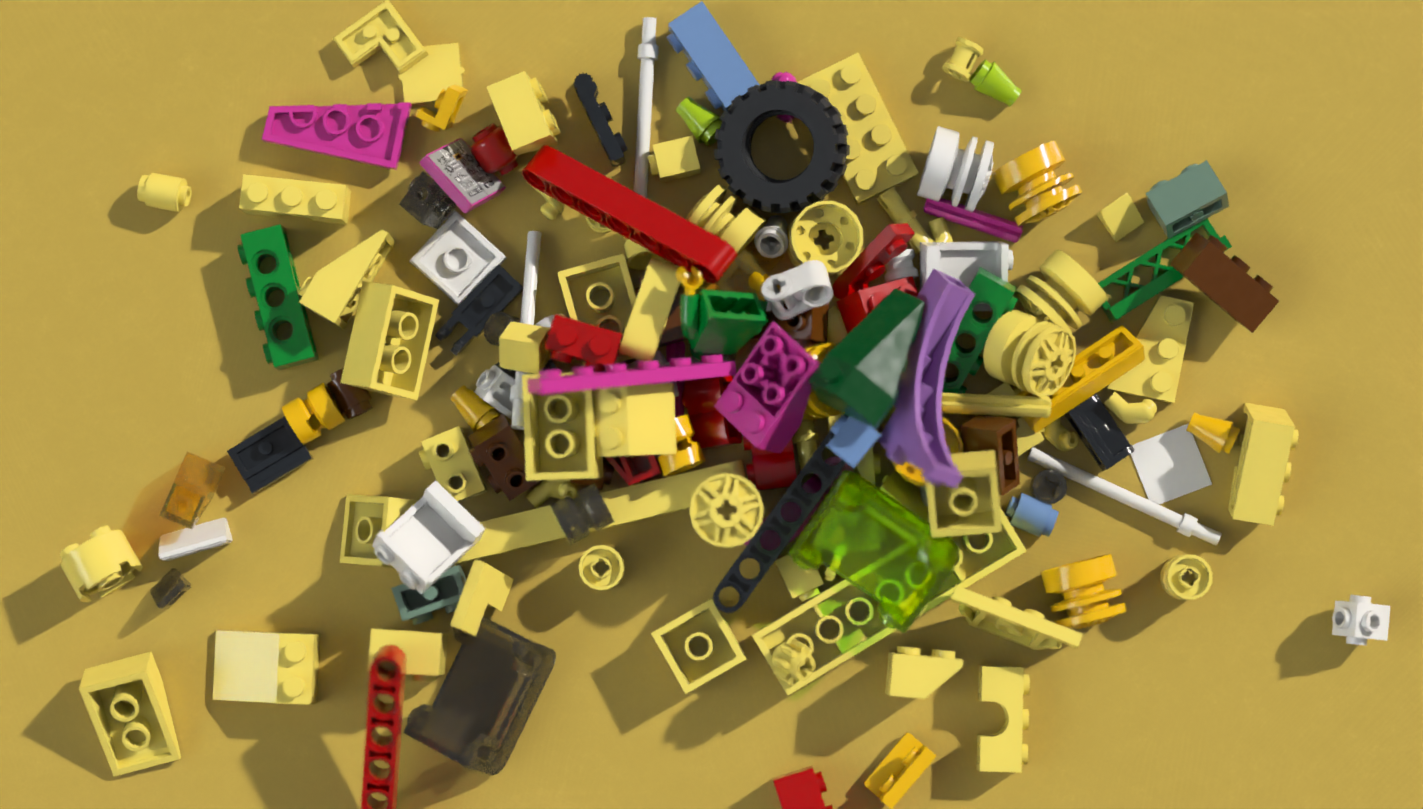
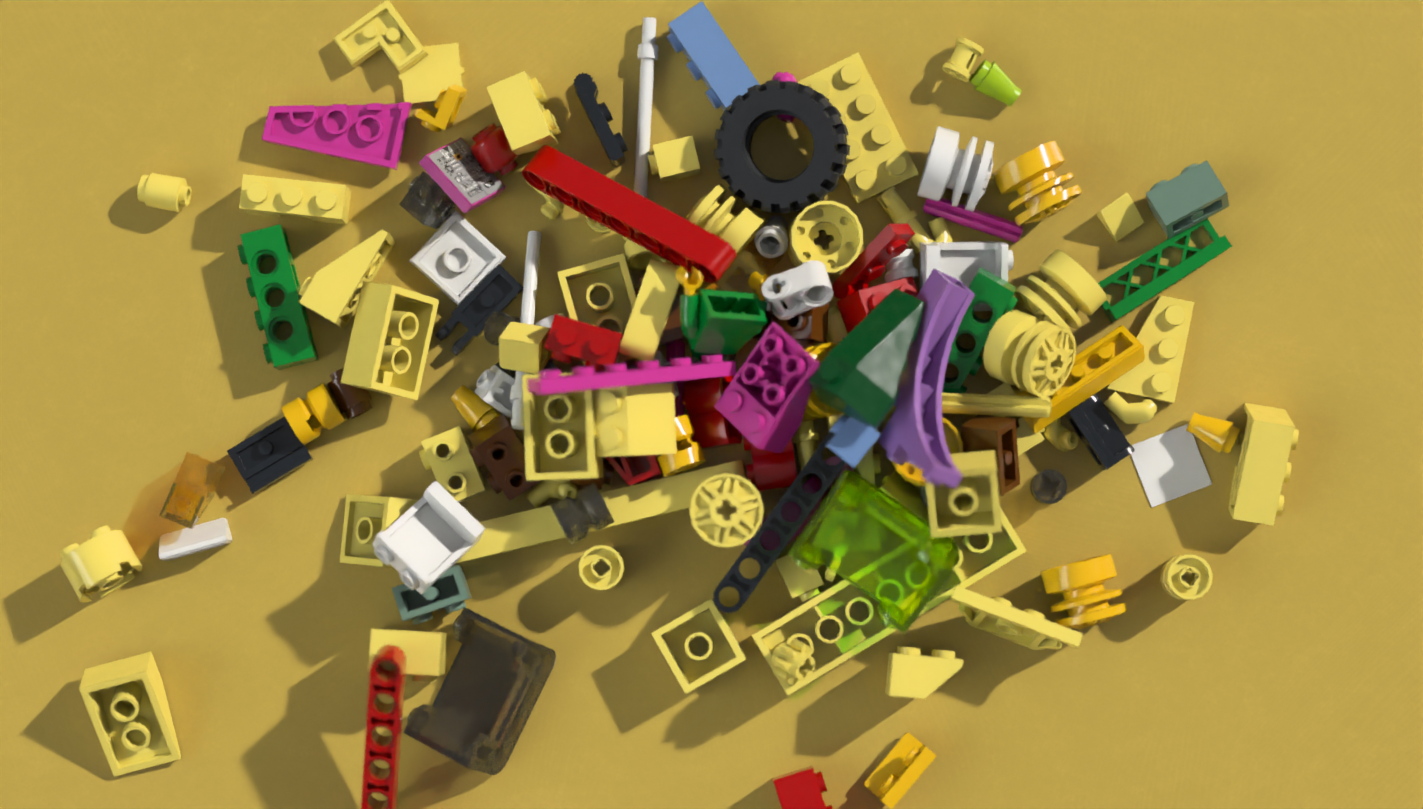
(169, 589): clear smoke slope -> none
(266, 667): light yellow slope -> none
(483, 588): light yellow tile -> none
(699, 120): lime cone -> none
(1004, 749): light yellow arch -> none
(1031, 515): medium blue brick -> none
(1184, 523): white bar -> none
(1225, 281): reddish brown brick -> none
(1360, 620): white brick -> none

